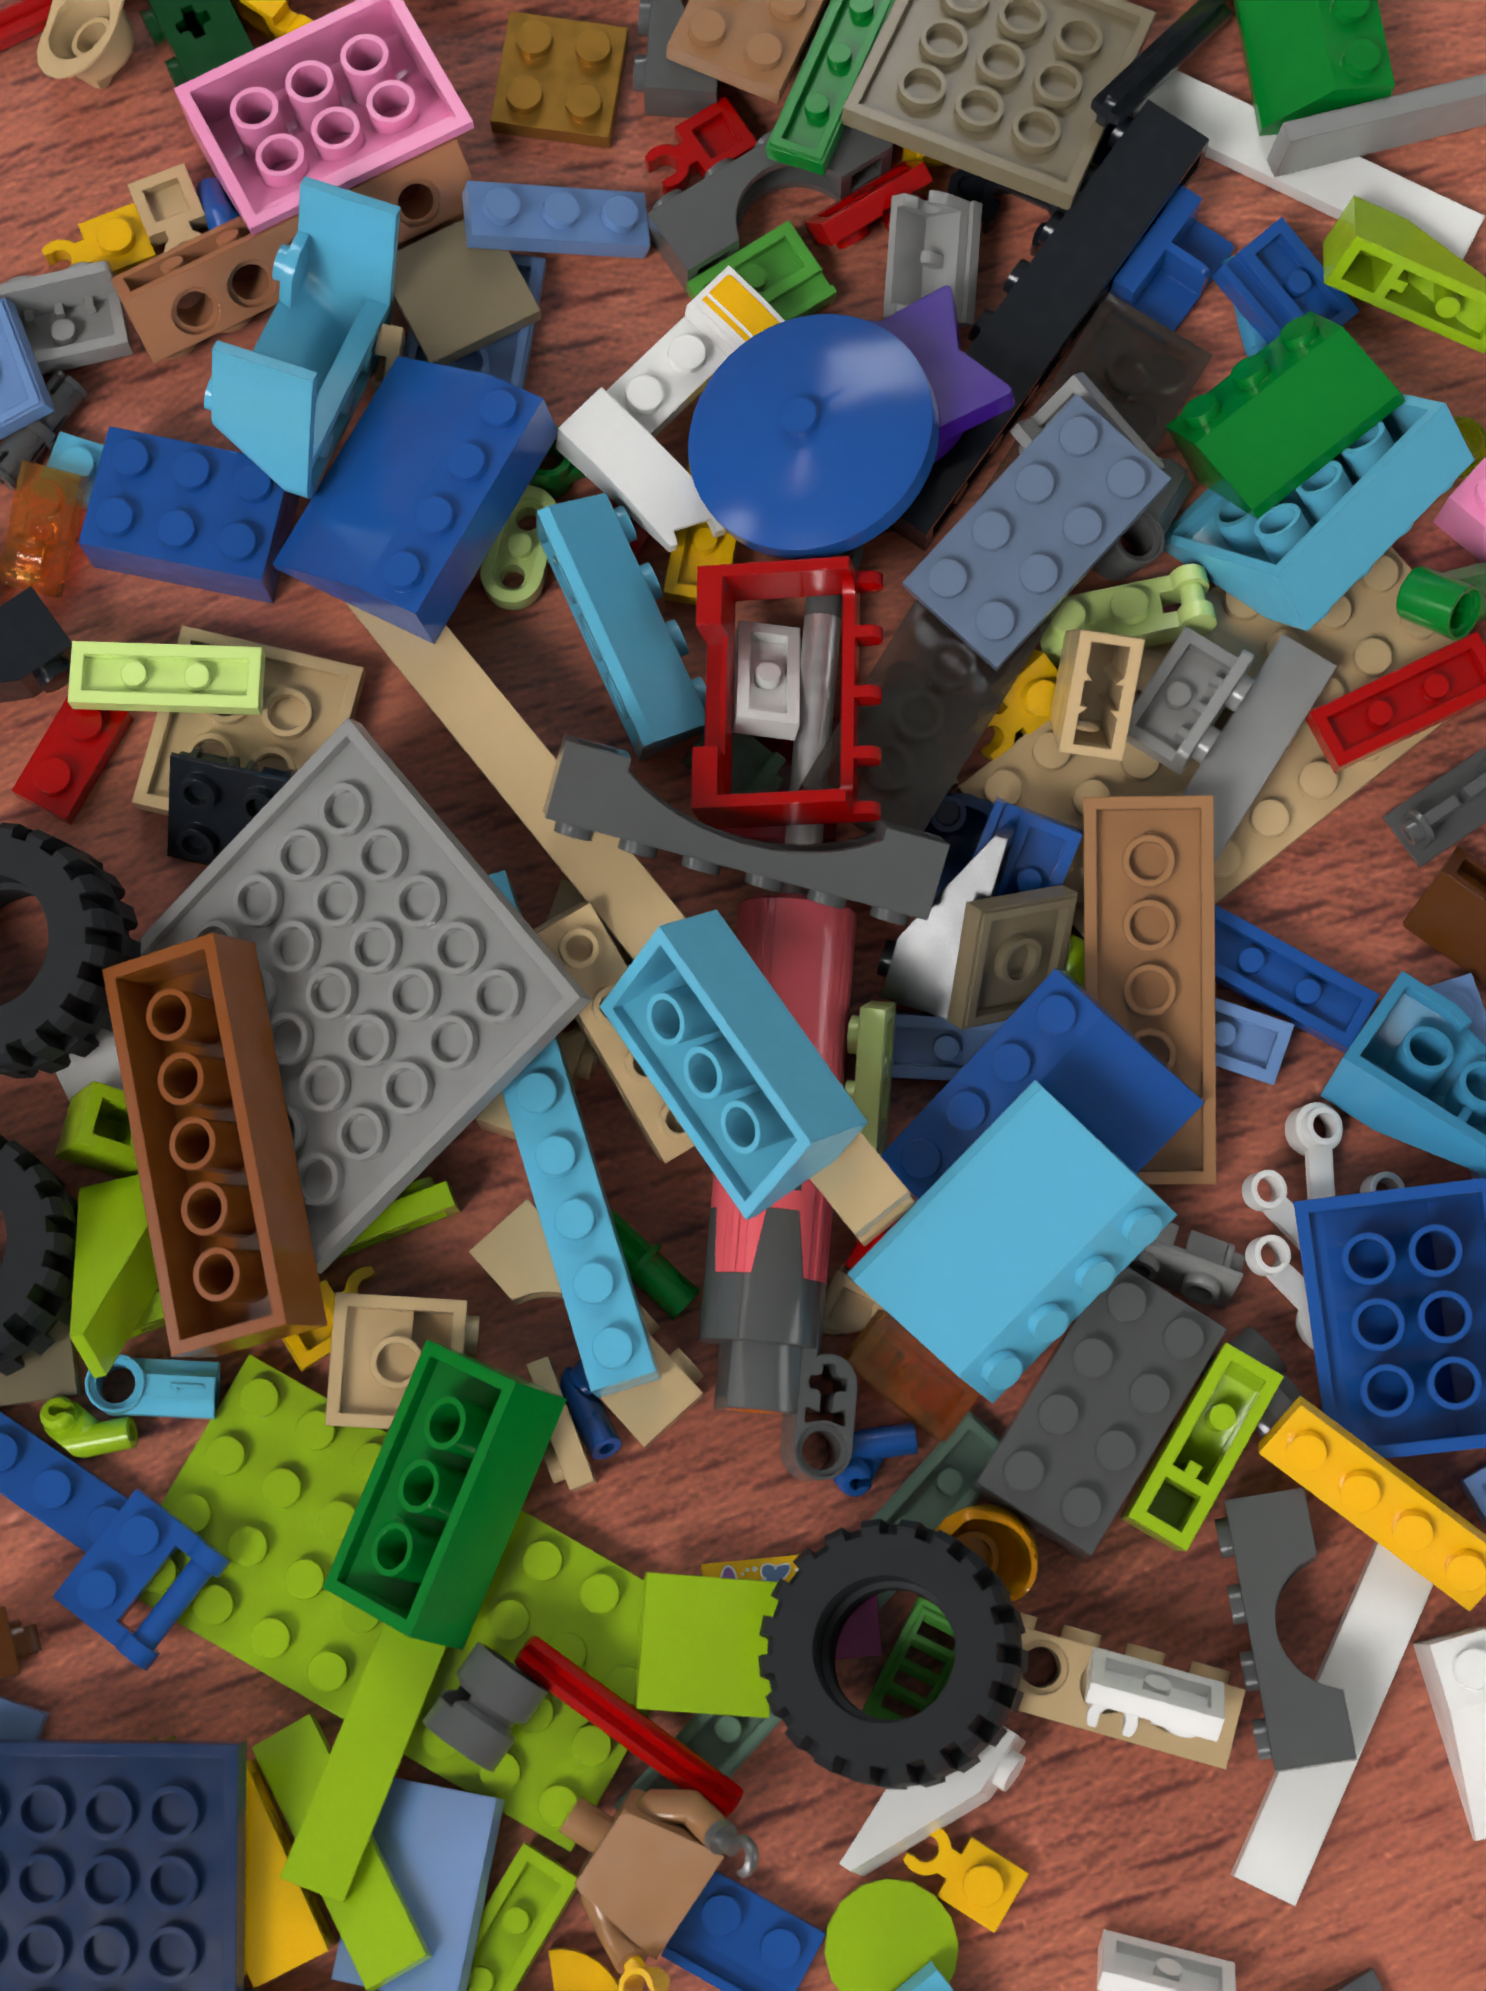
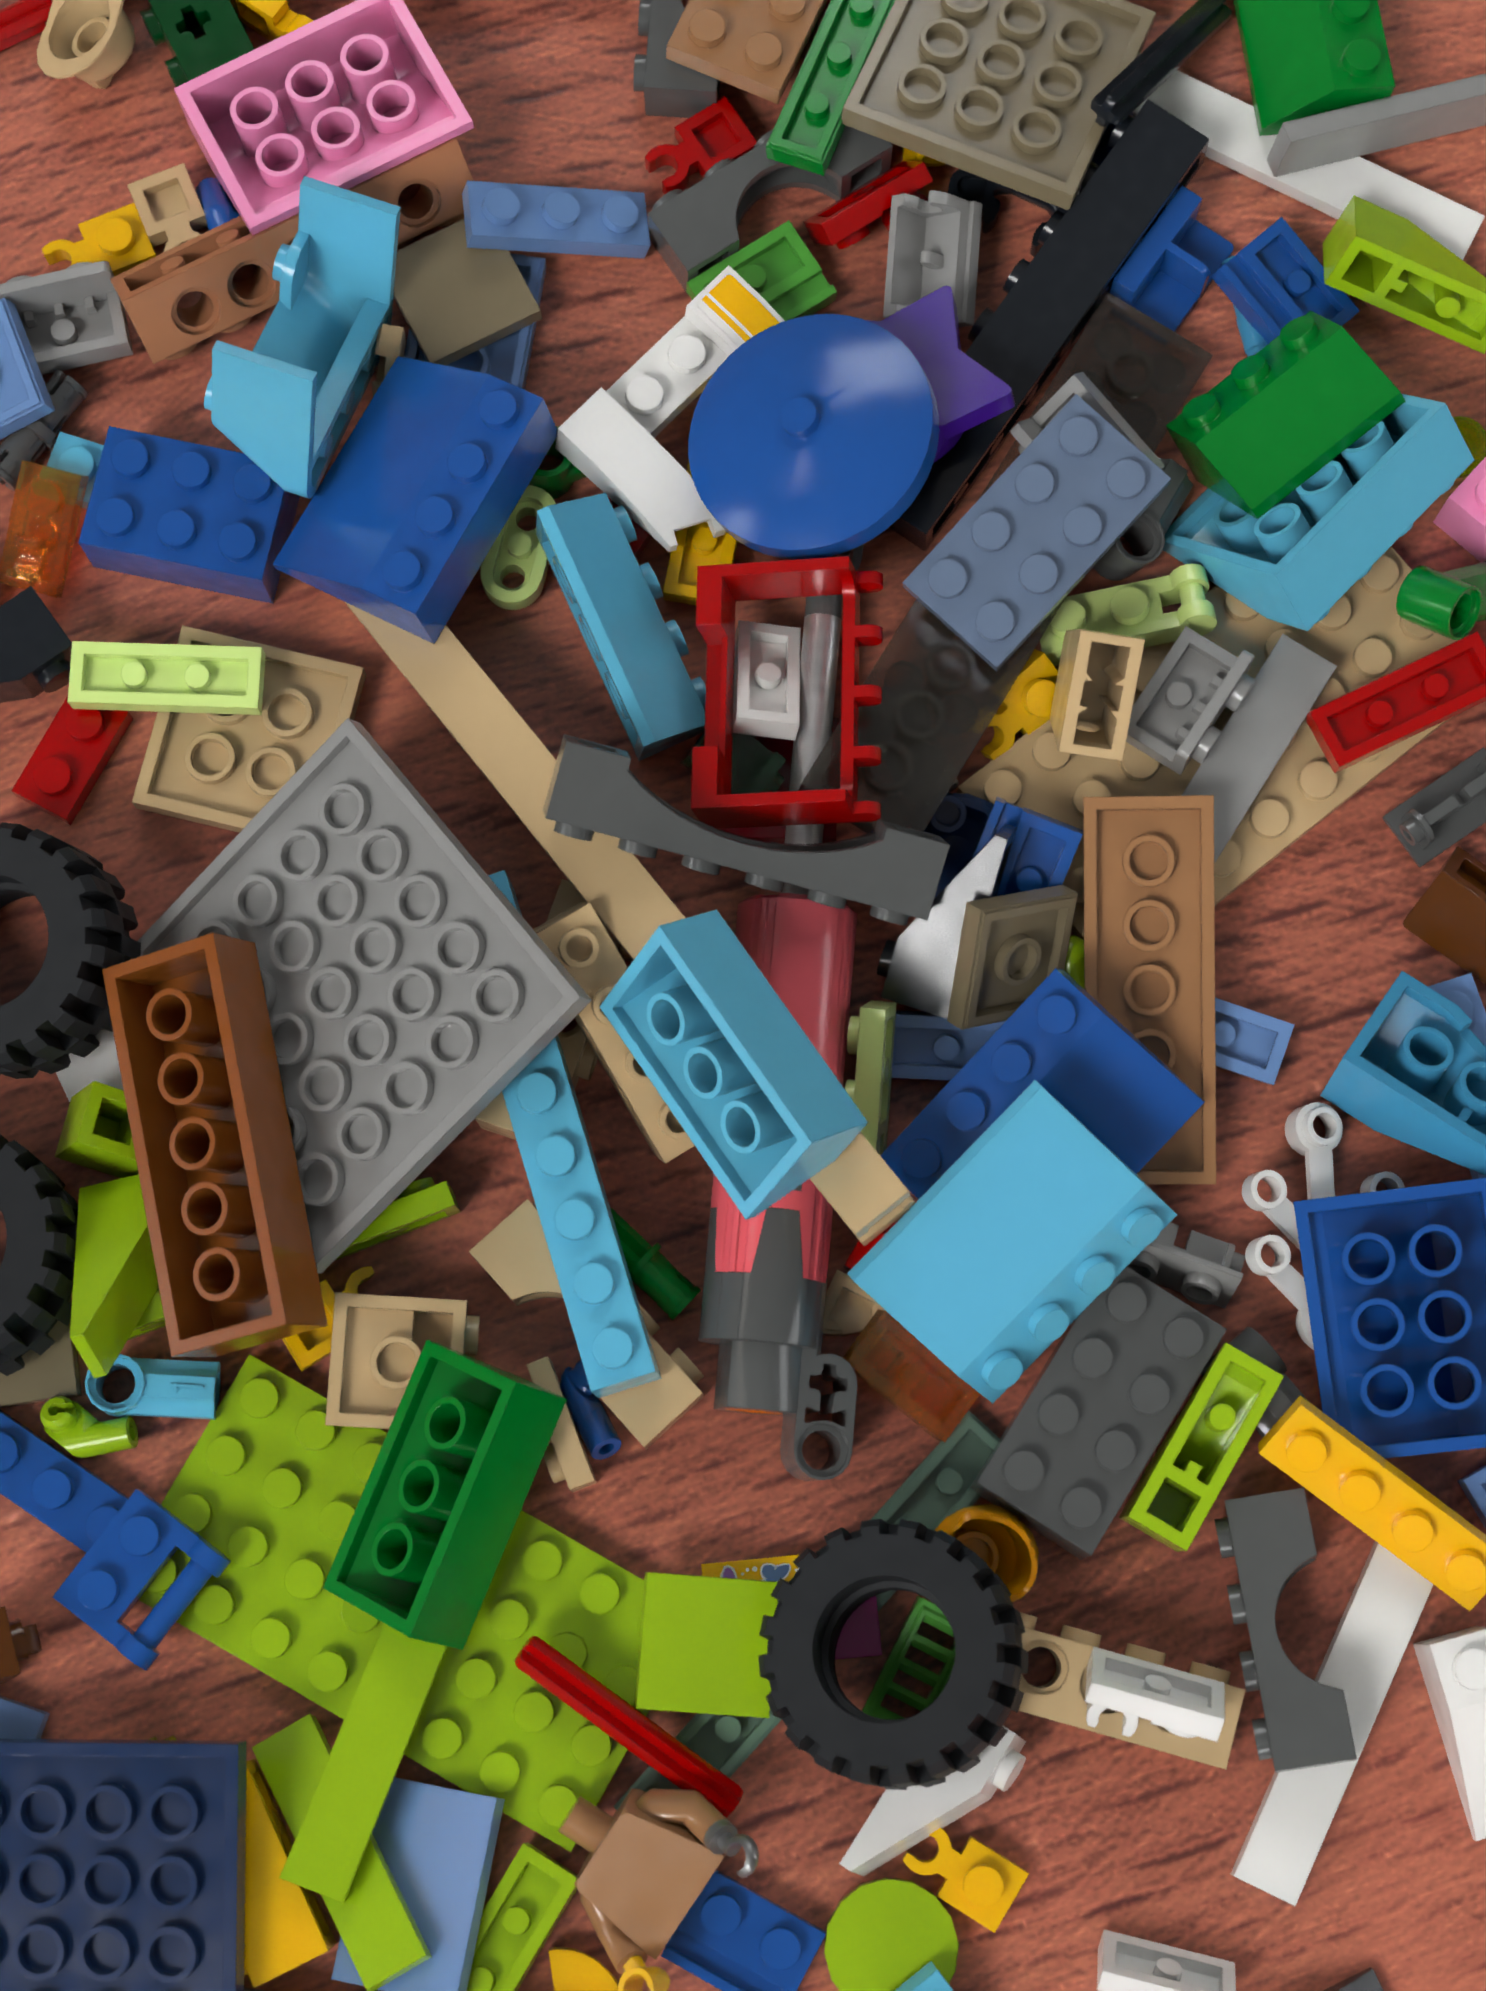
(214, 801): black hinge -> none
(485, 1707): dark grey wheel -> none
(559, 79): pearl gold plate -> none
(870, 1450): blue arm -> none
(1289, 982): blue plate -> none

